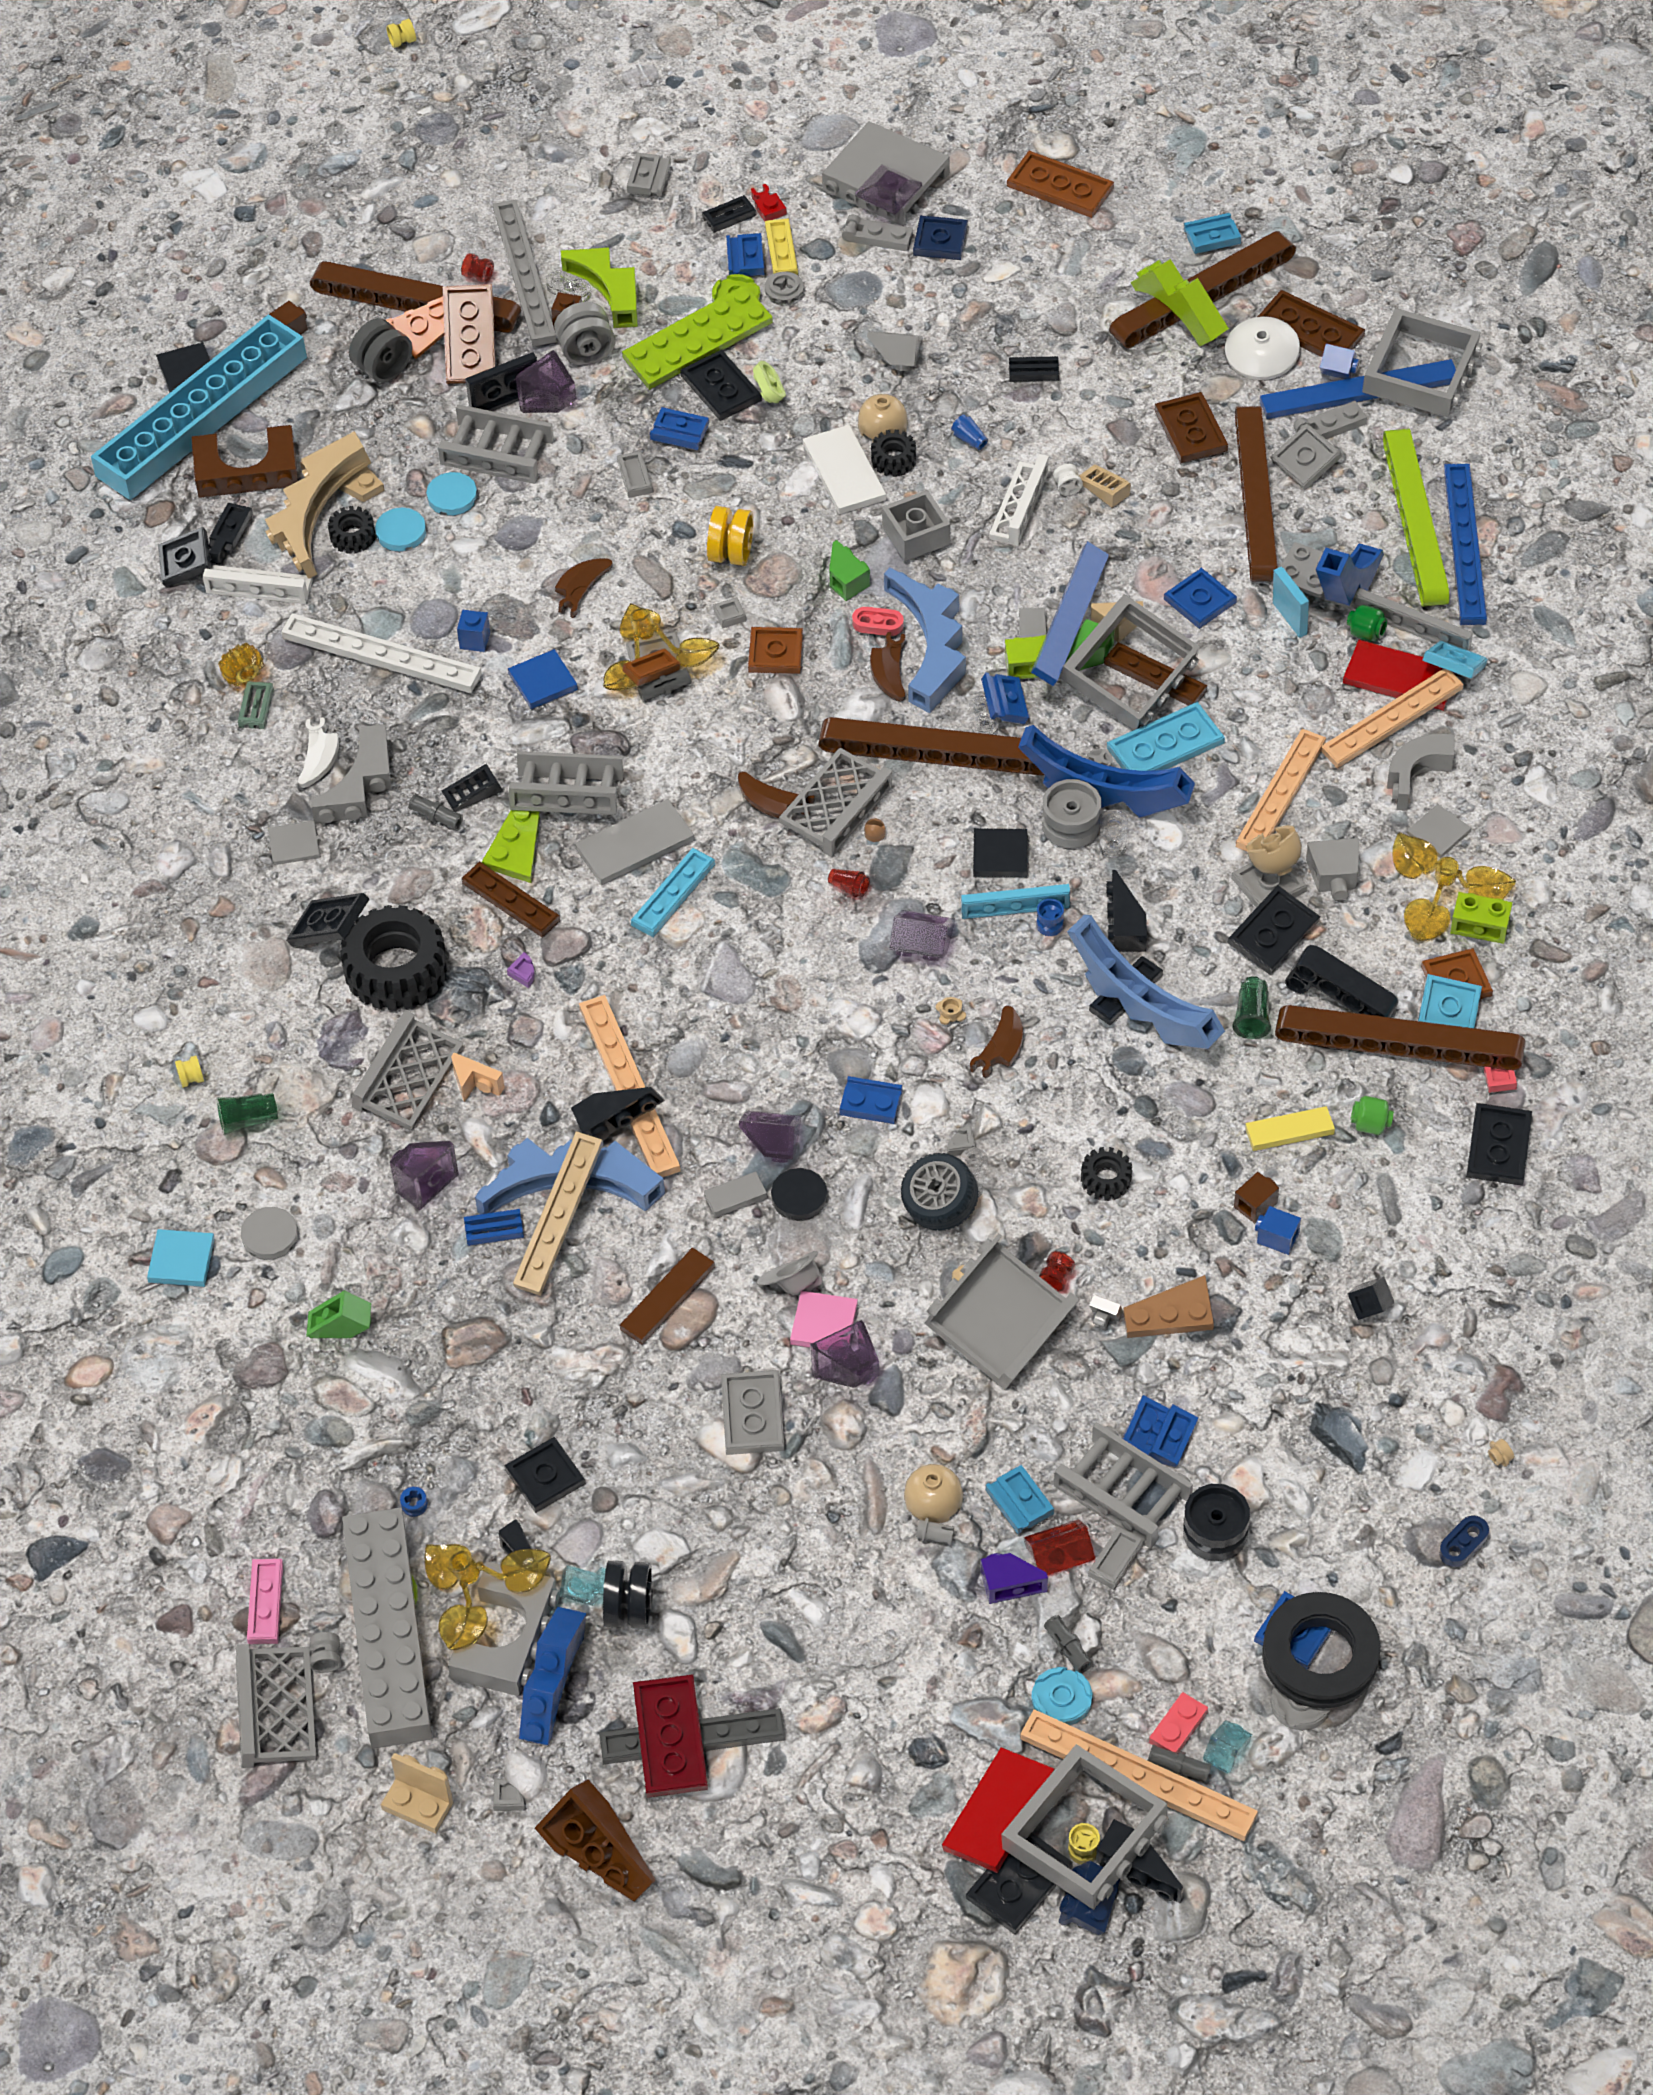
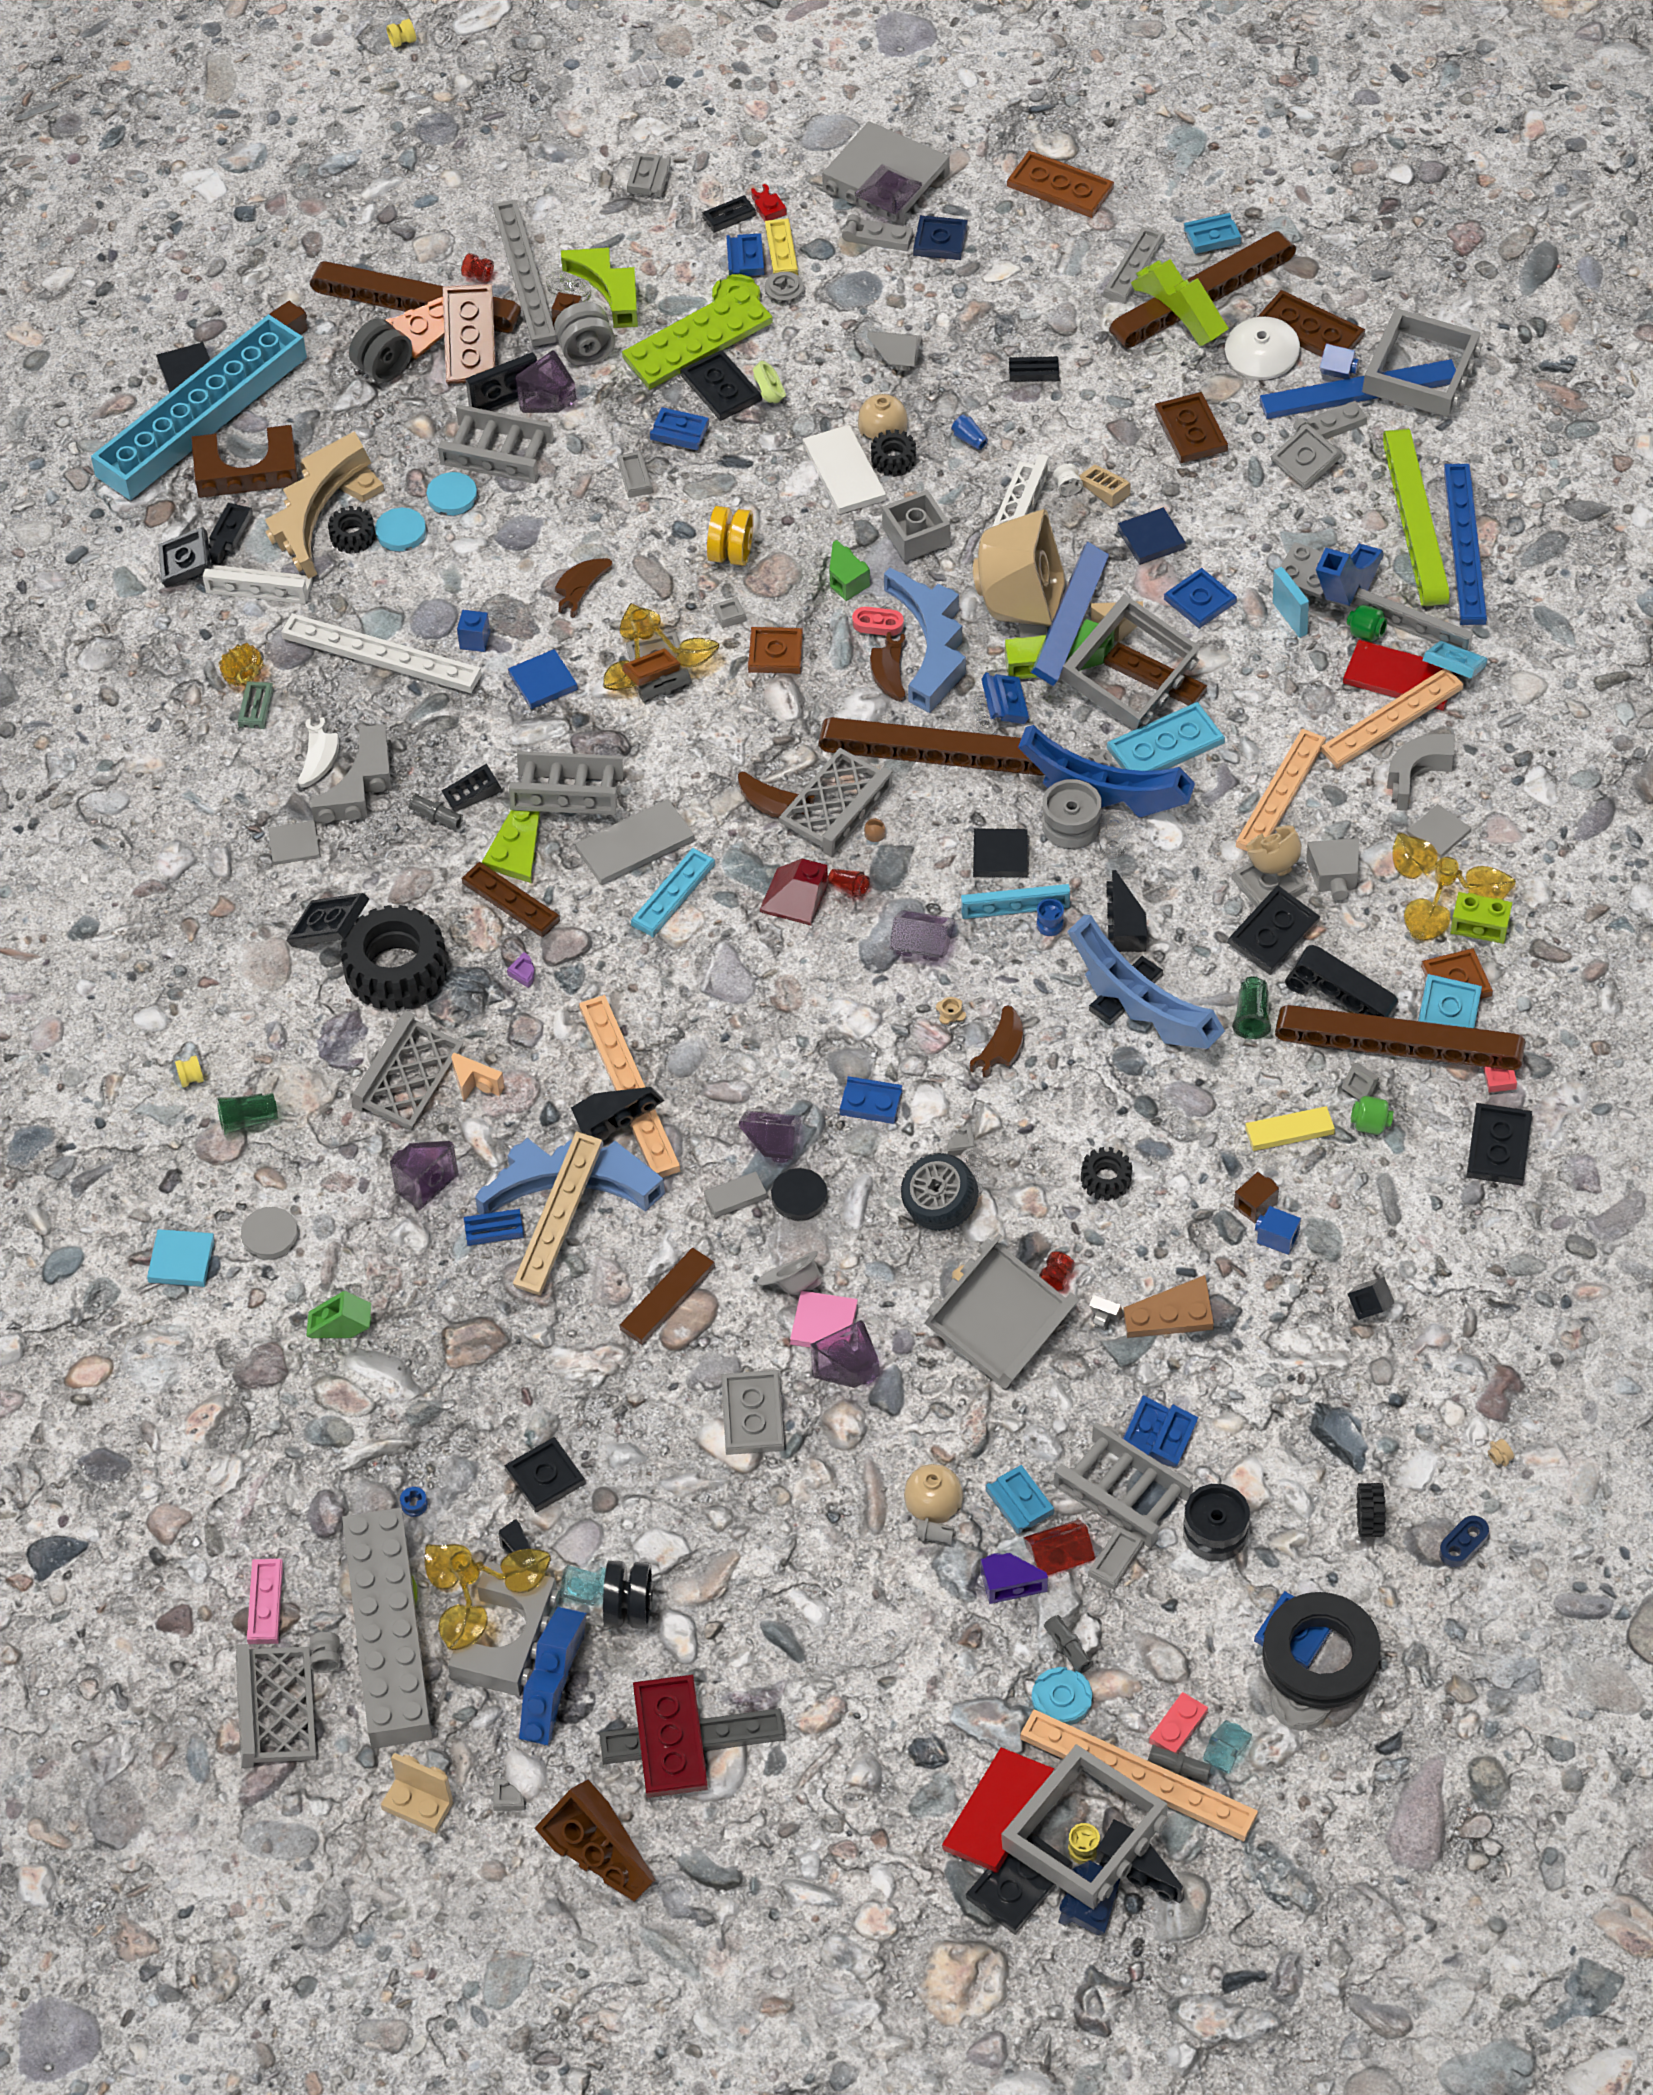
(796, 891): none -> dark red slope
(1020, 570): none -> tan piece
(1137, 257): none -> light grey tile
(1151, 536): none -> dark blue tile
(1255, 493): reddish brown beam -> none
(1360, 1081): none -> light grey tile
(1371, 1510): none -> black tyre

